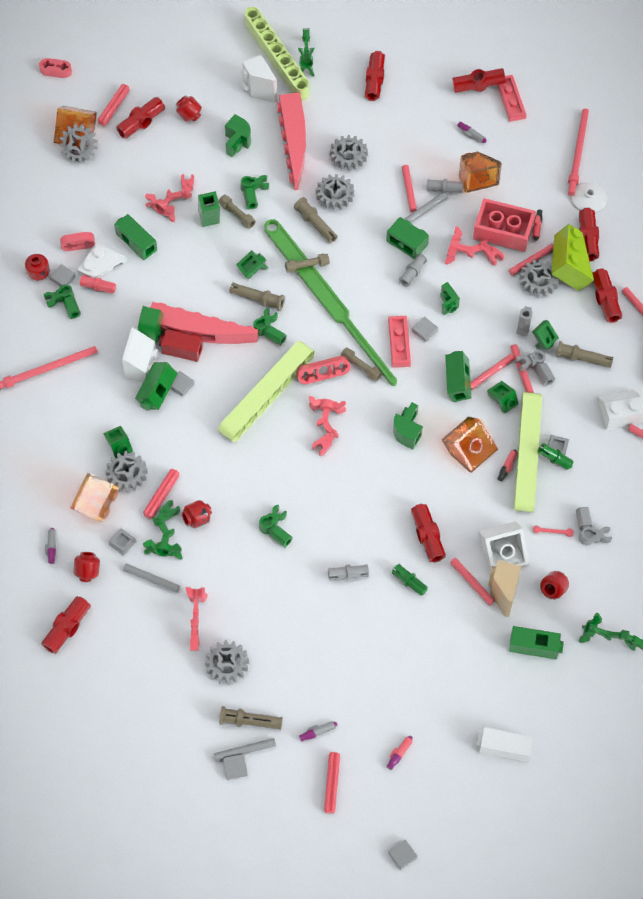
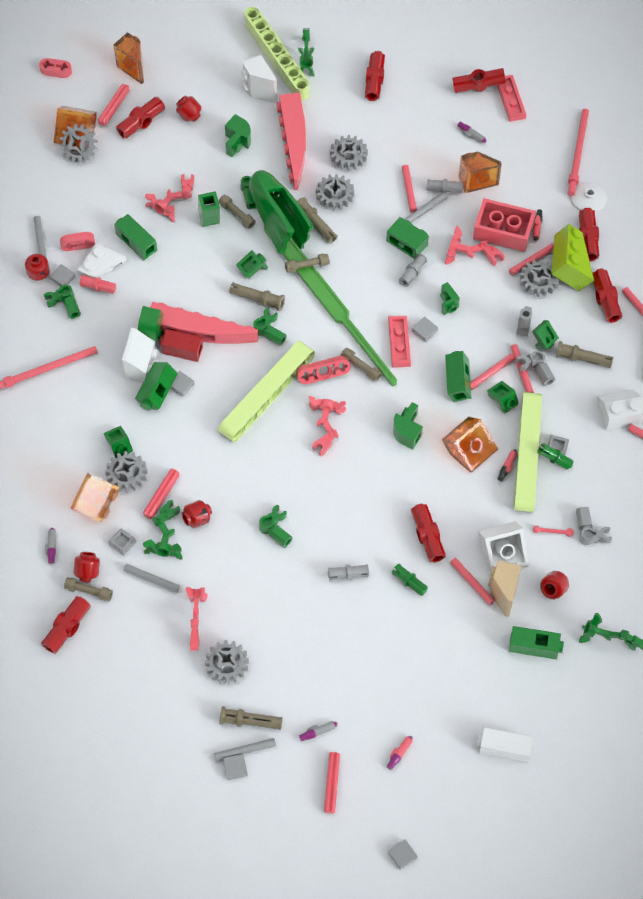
(39, 235): none -> light grey bar
(72, 584): none -> dark tan bar
(129, 56): none -> clear orange slope
(280, 214): none -> green piece

